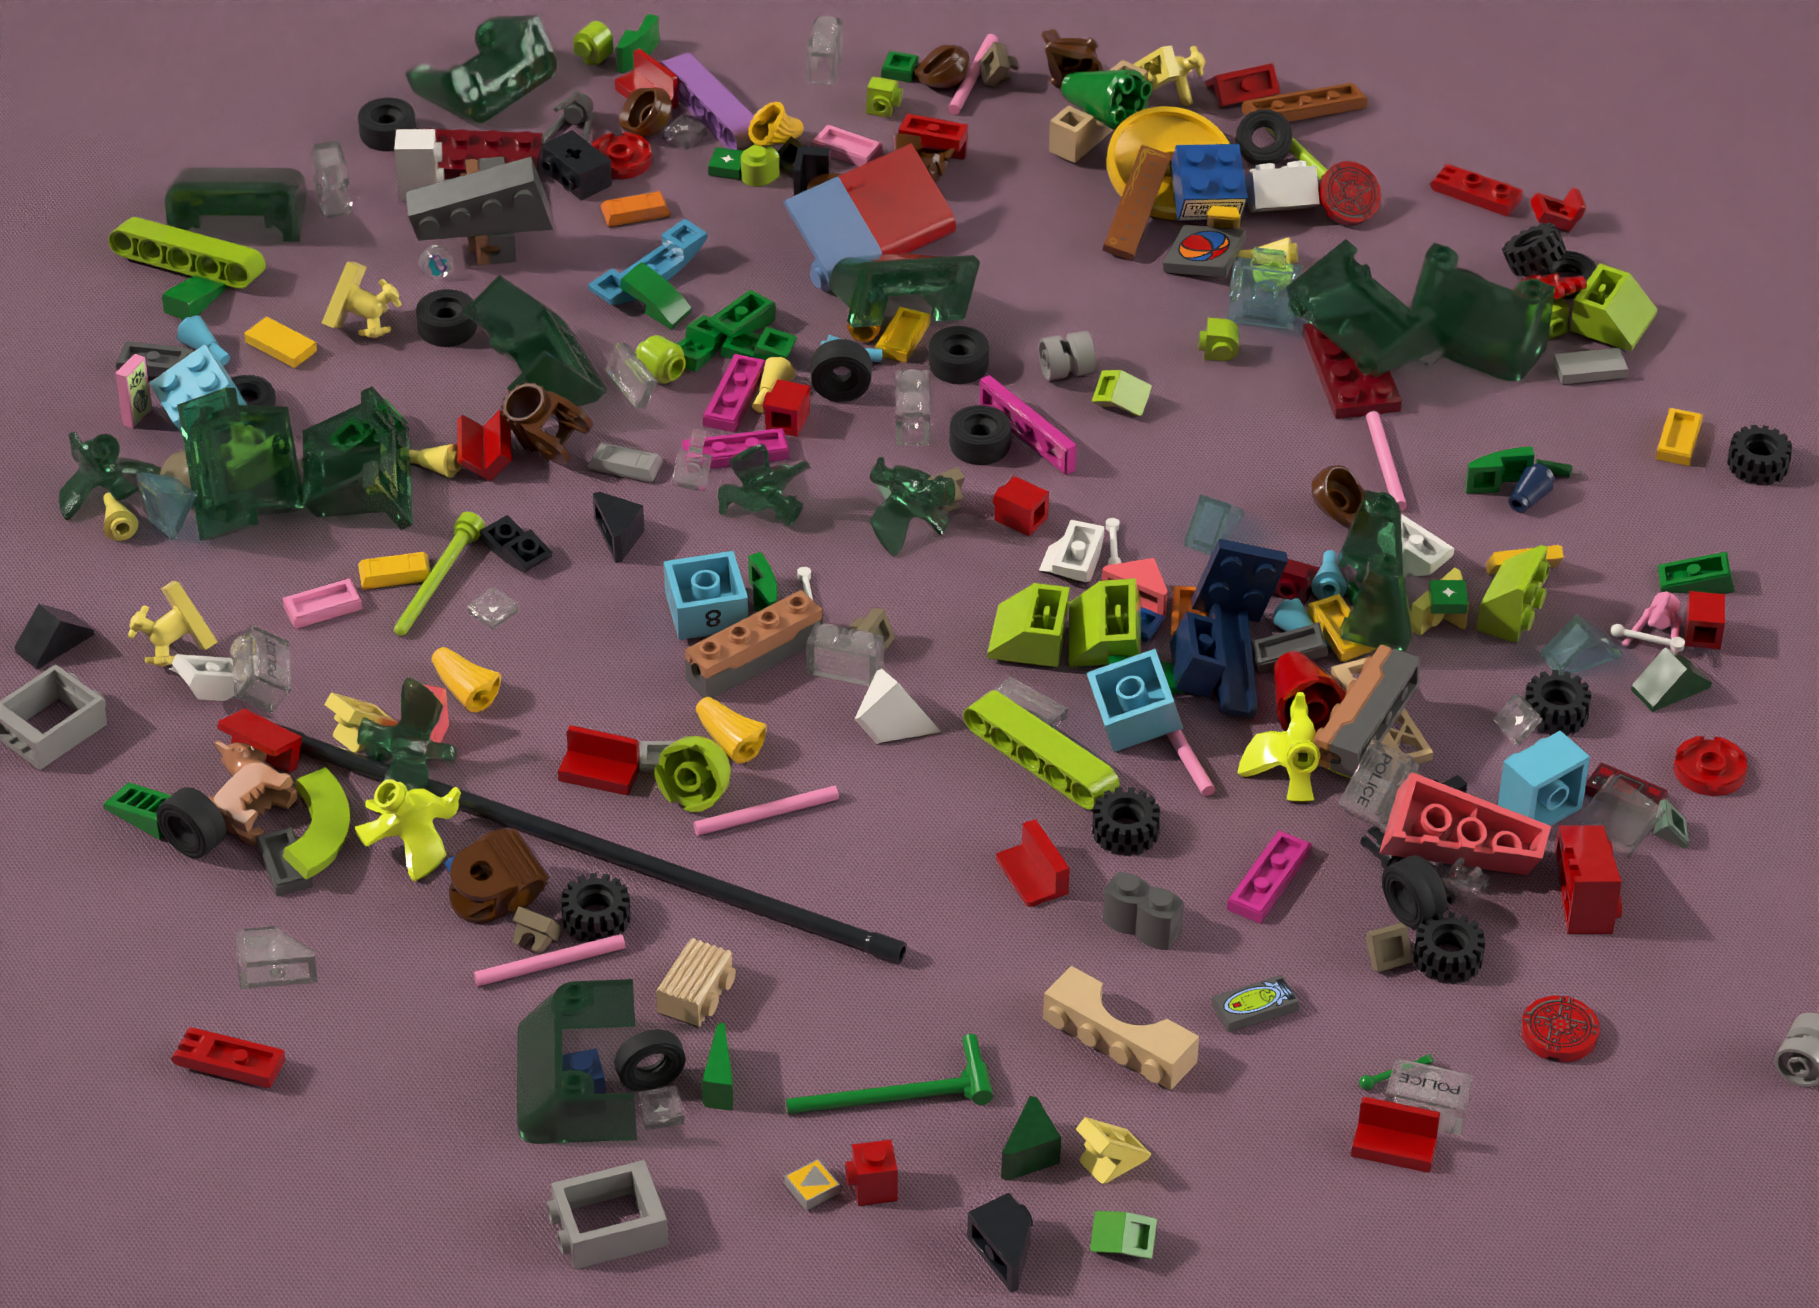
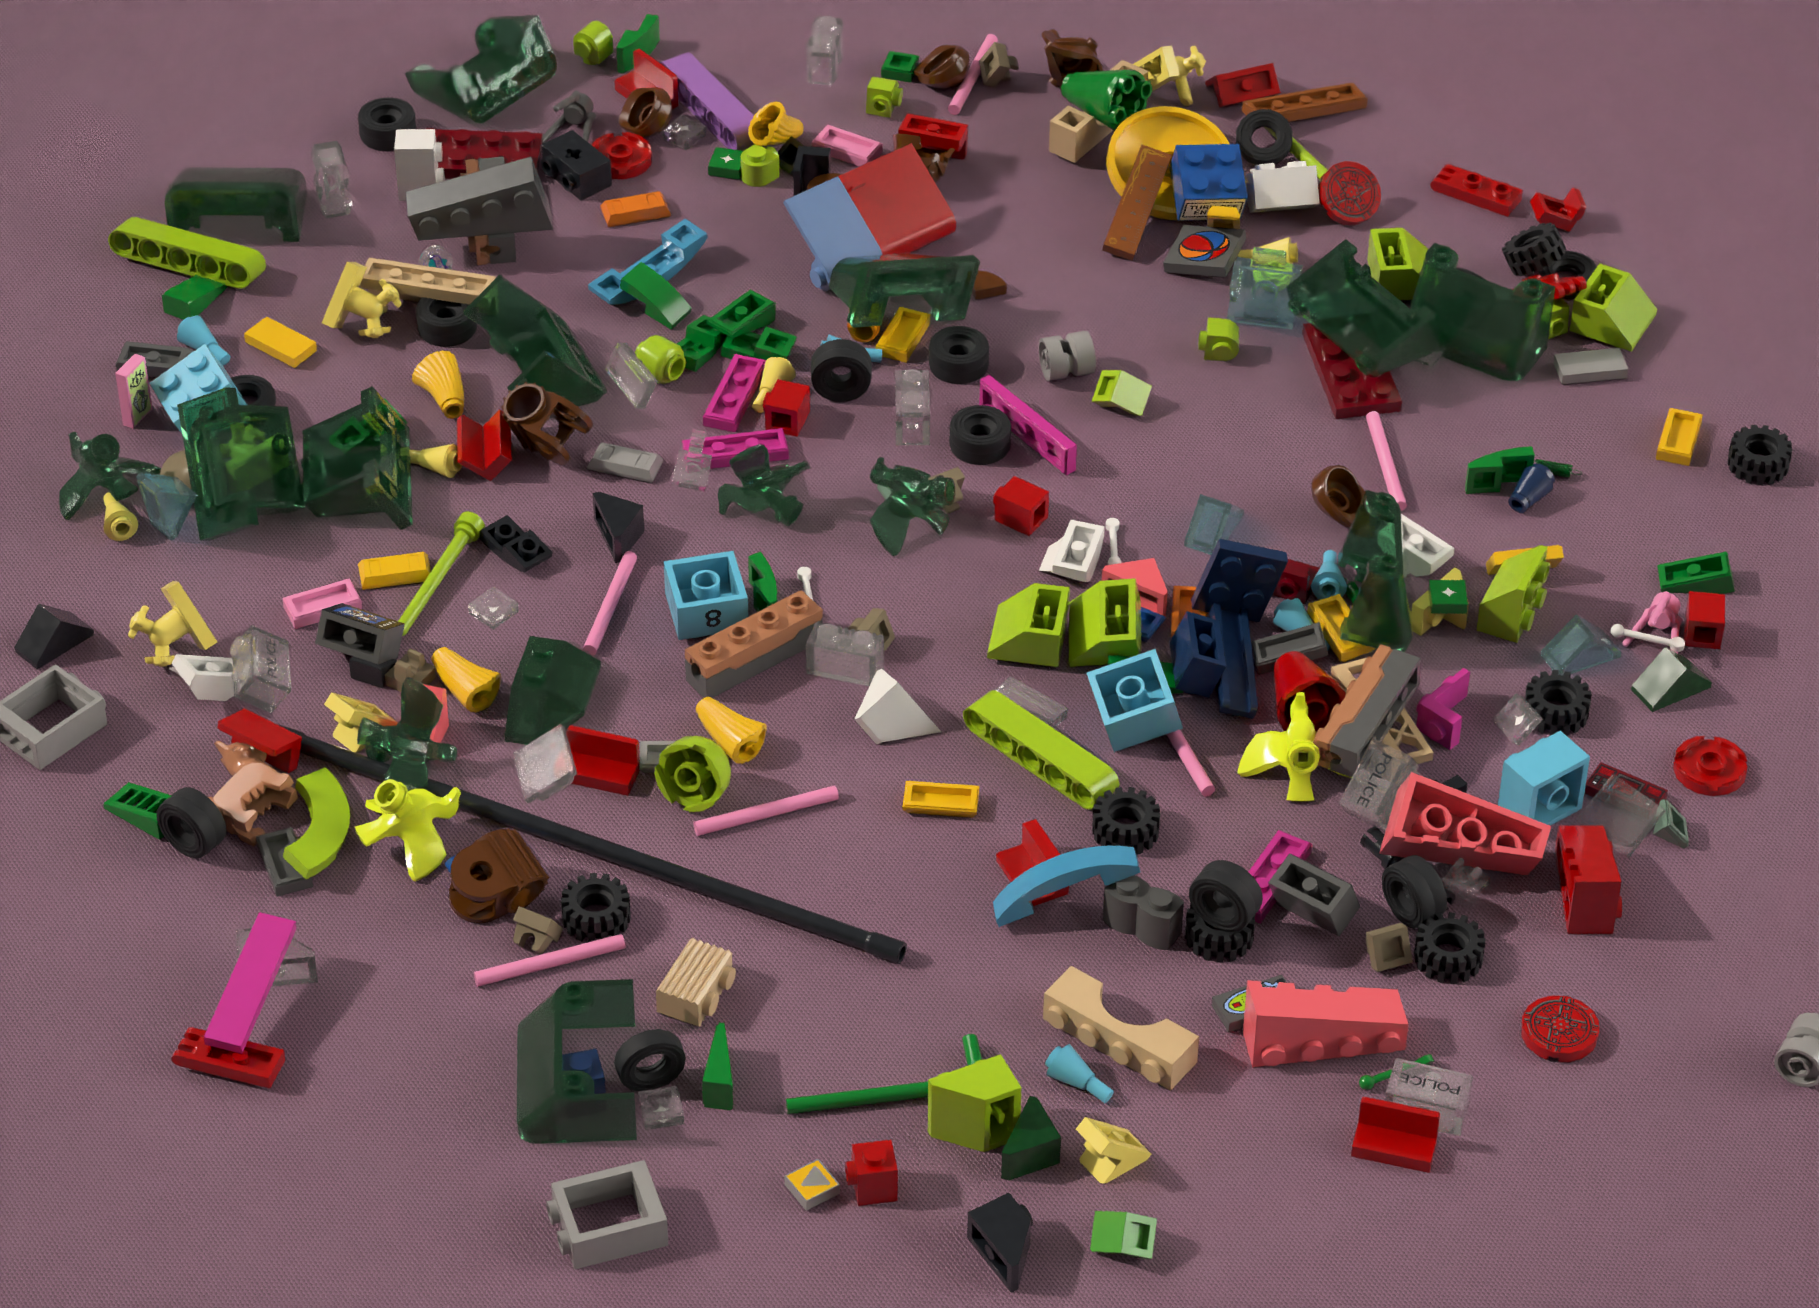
(250, 983): none -> dark pink tile
(359, 633): none -> dark grey brick
(370, 672): none -> black slope
(410, 665): none -> dark tan tile
(424, 281): none -> tan fence
(442, 379): none -> yellow piece
(545, 765): none -> clear piece
(549, 688): none -> clear green wedge
(610, 602): none -> bright pink bar
(940, 799): none -> yellow tile
(975, 1104): none -> lime slope
(988, 285): none -> reddish brown tile
(1061, 871): none -> dark azure slope
(1071, 1069): none -> medium azure cone
(1216, 942): none -> black tyre
(1225, 896): none -> black tyre
(1314, 894): none -> dark grey brick
(1320, 1023): none -> coral wedge
(1396, 260): none -> lime slope
(1435, 713): none -> dark pink bracket

